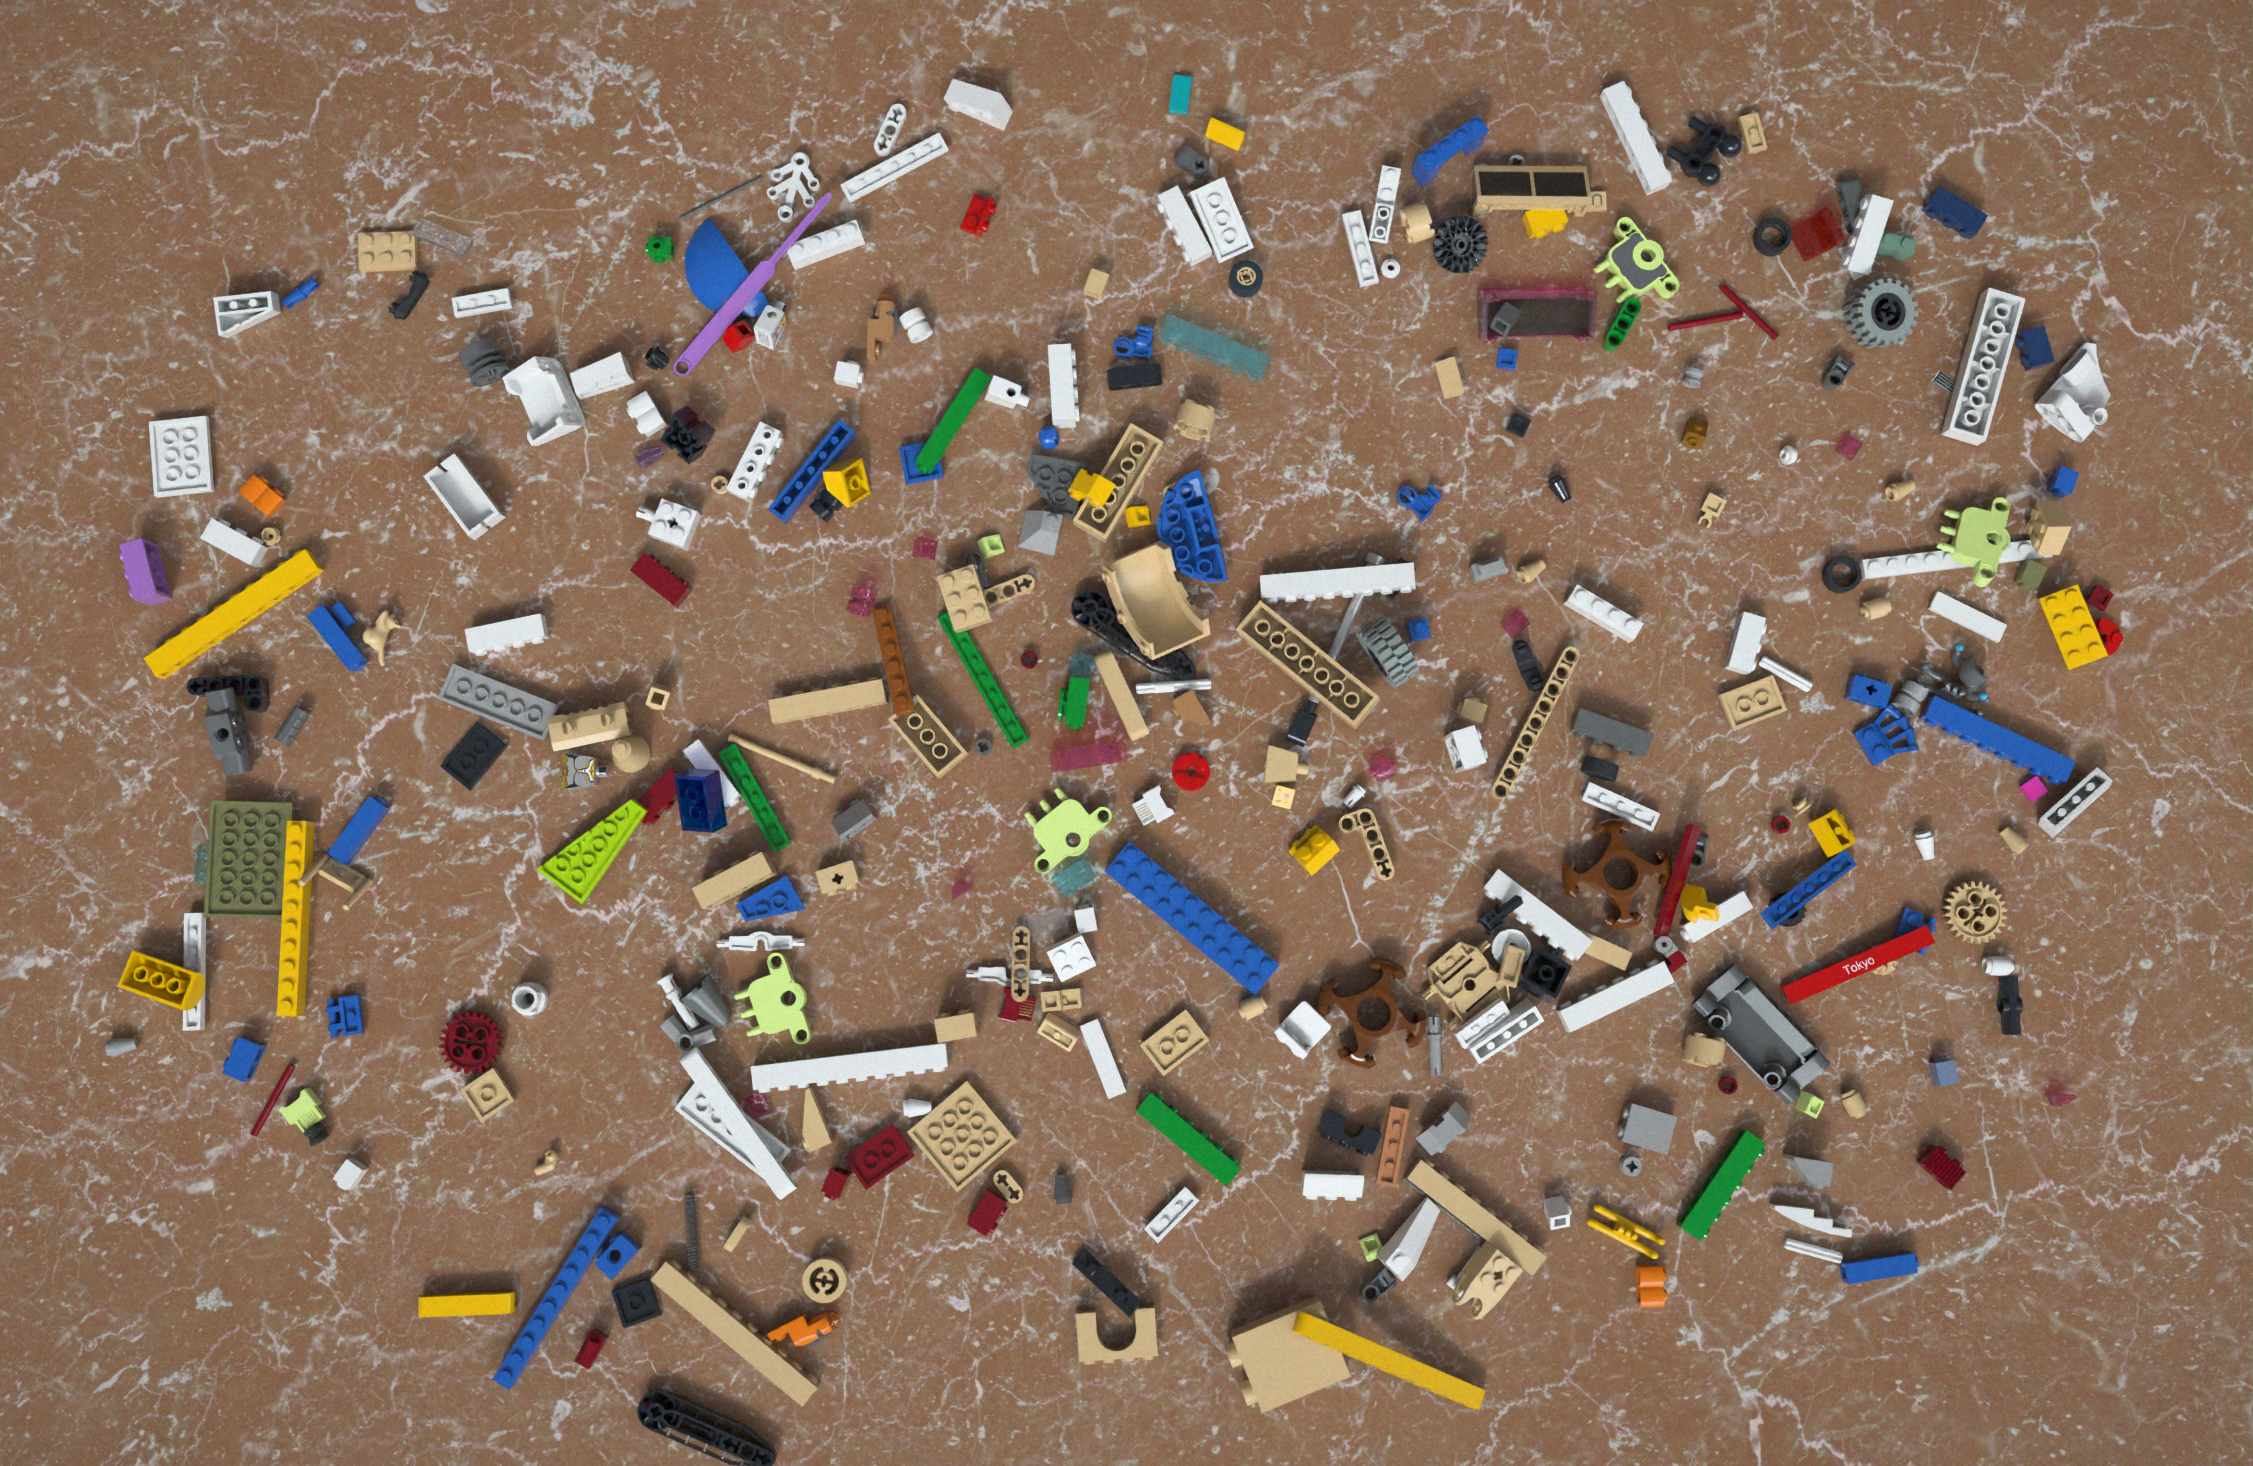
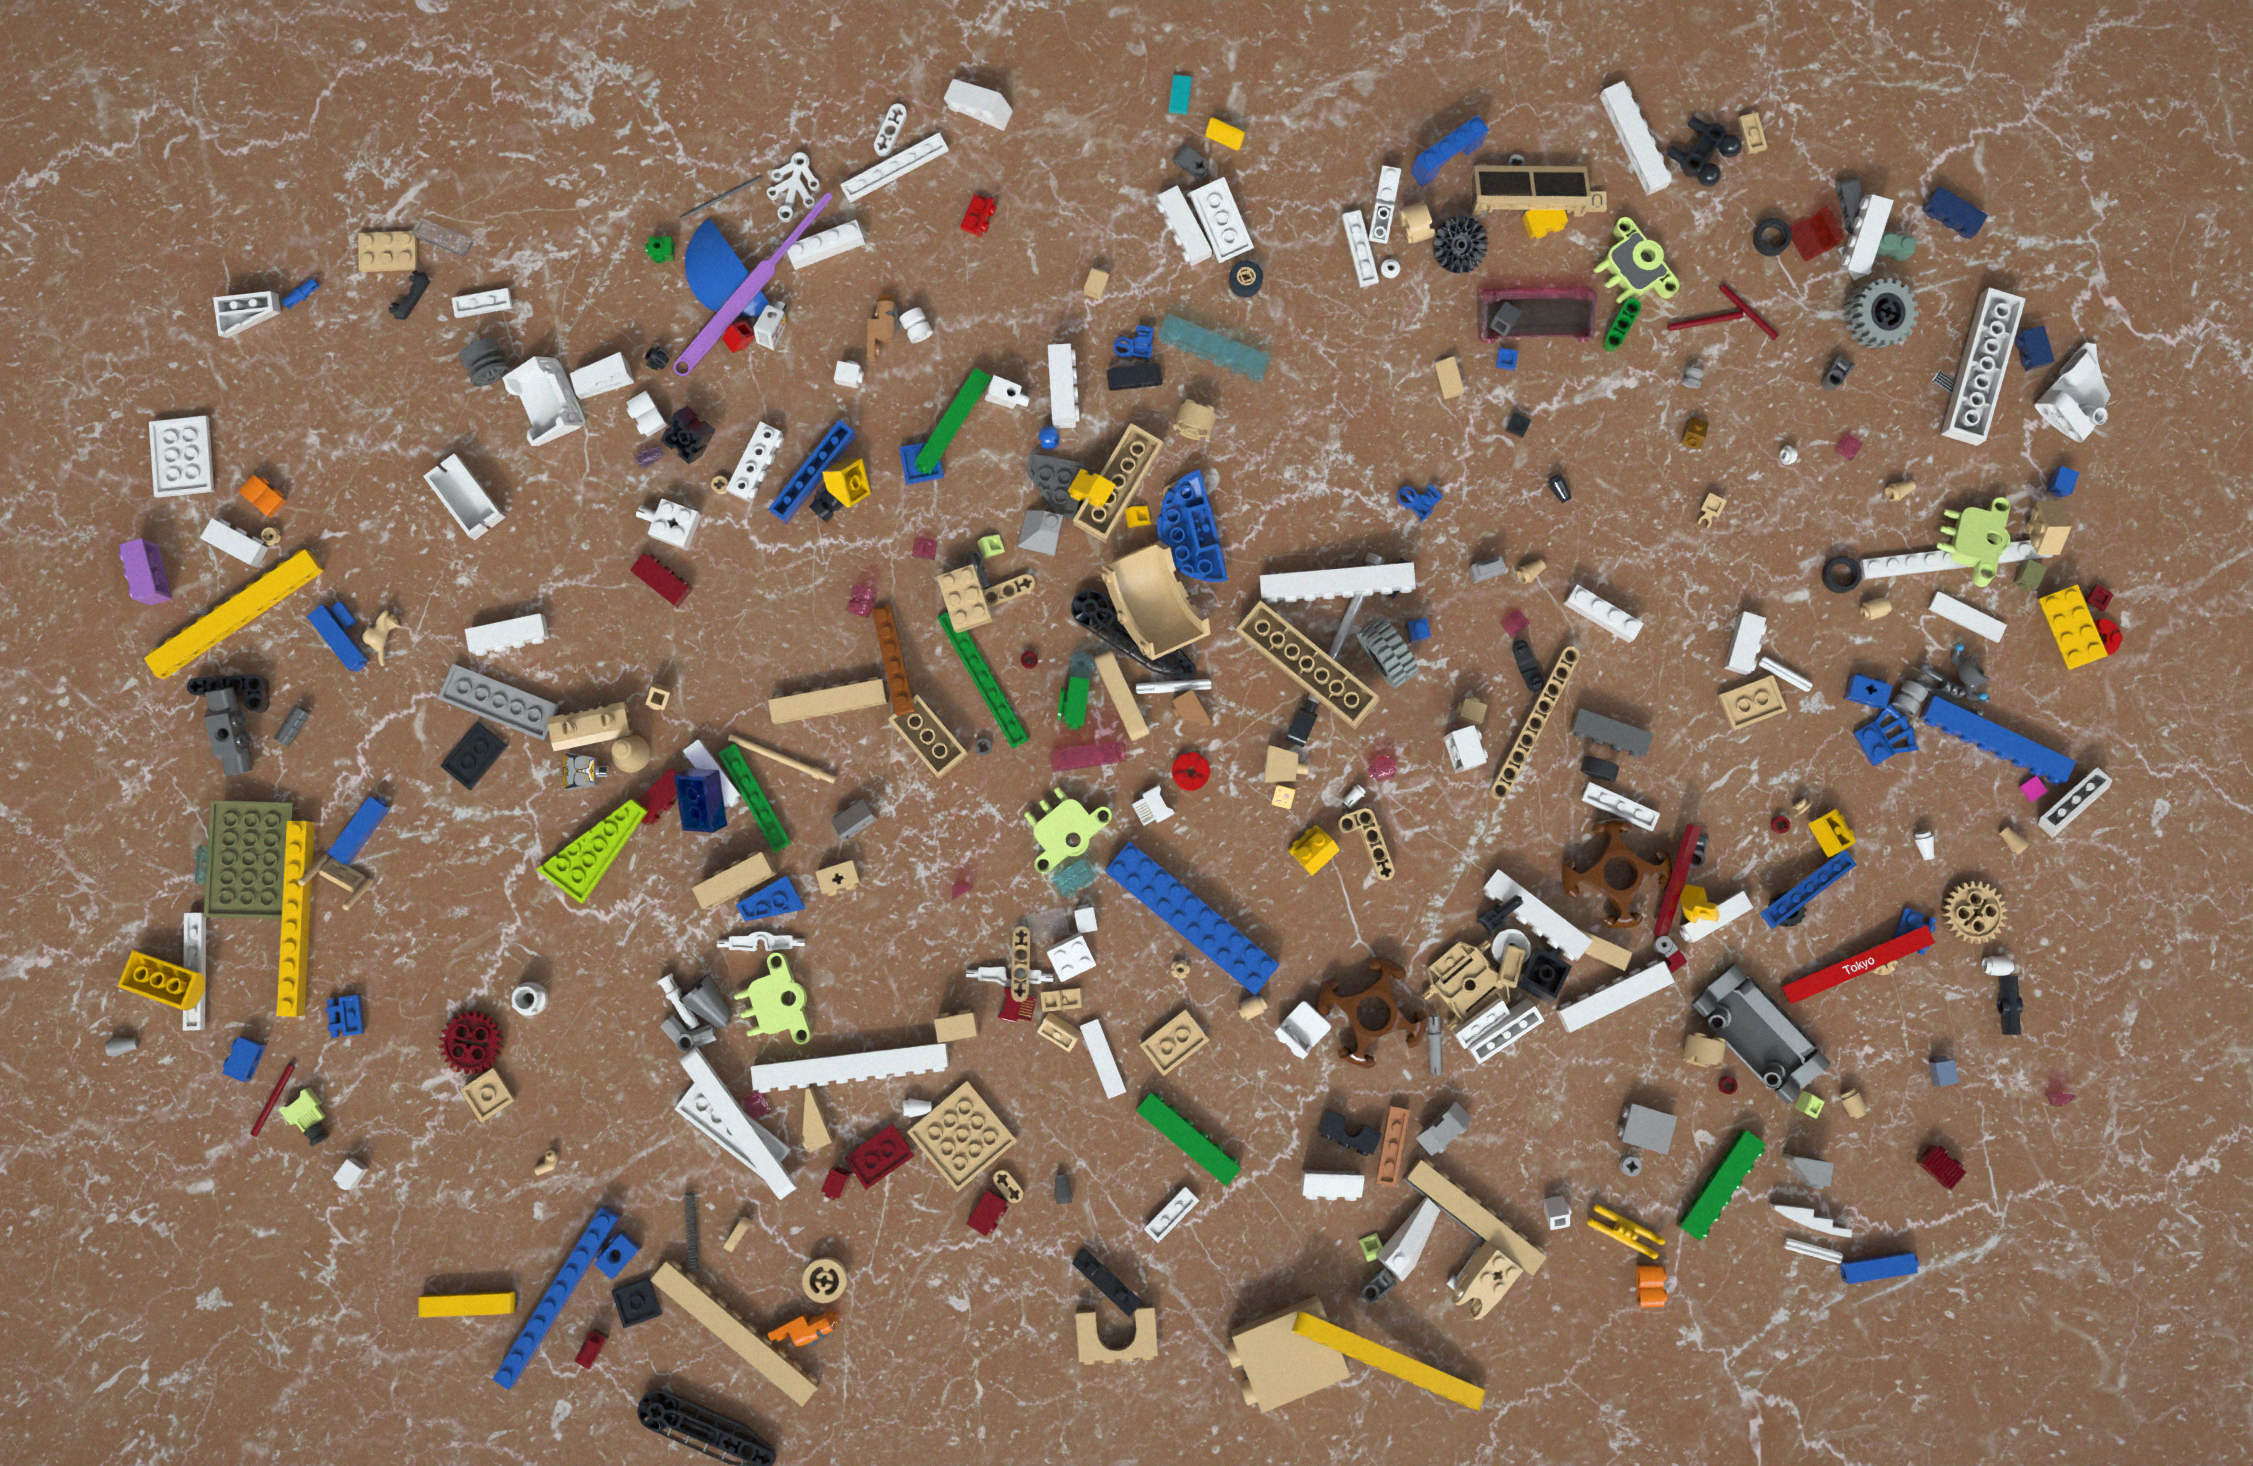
(1185, 969): none -> tan plate

